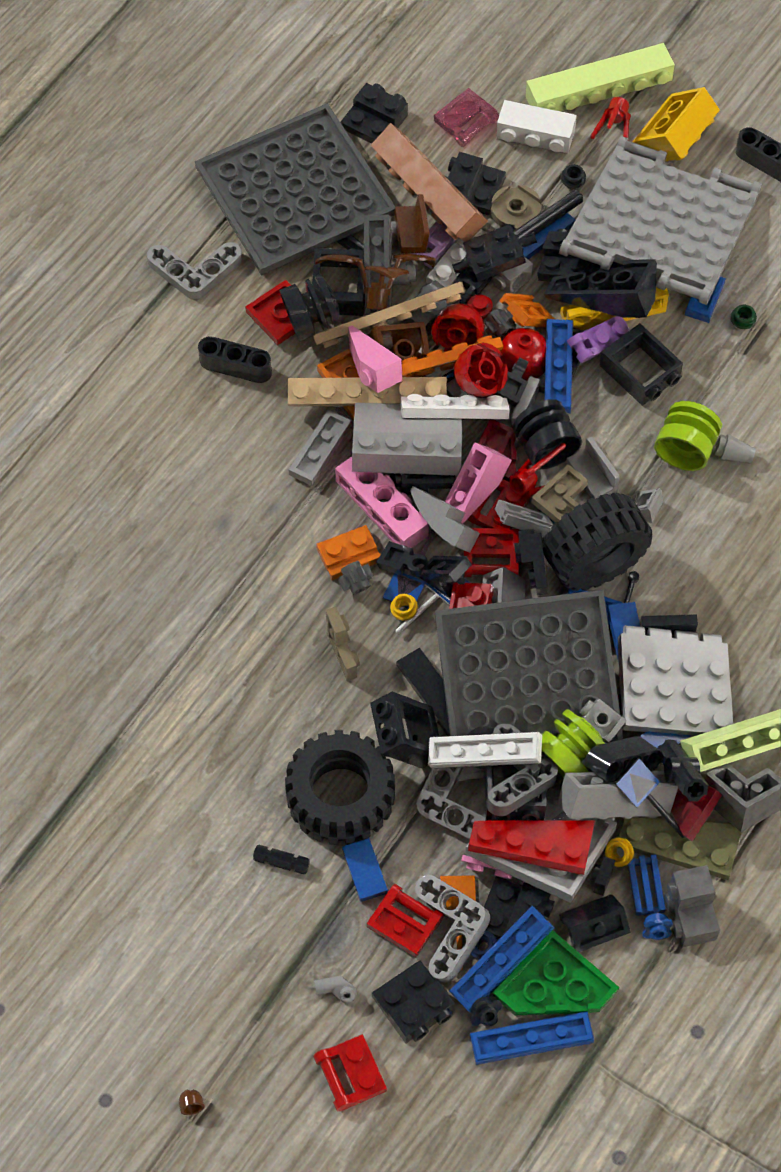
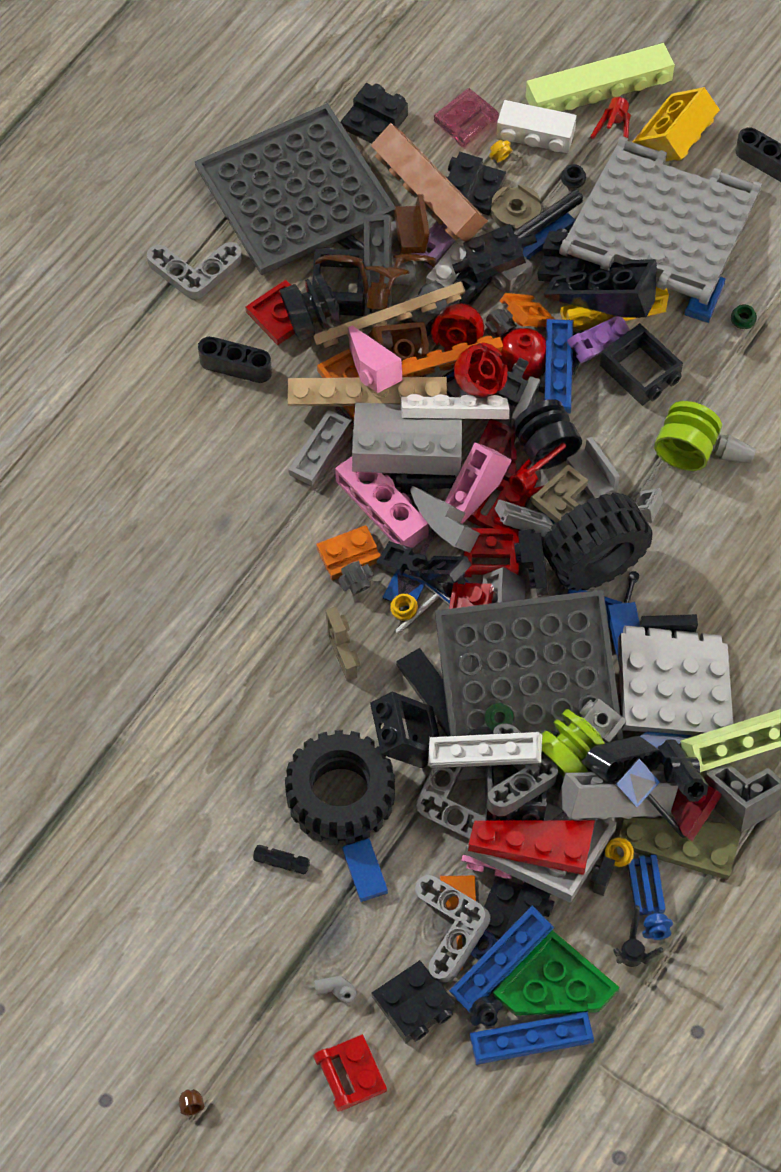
(401, 928): red plate -> none
(482, 304): red plate -> none
(492, 710): none -> dark green plate
(500, 150): none -> yellow plate
(595, 922): black panel -> none
(633, 950): none -> black plant
(691, 900): flat silver brick -> none

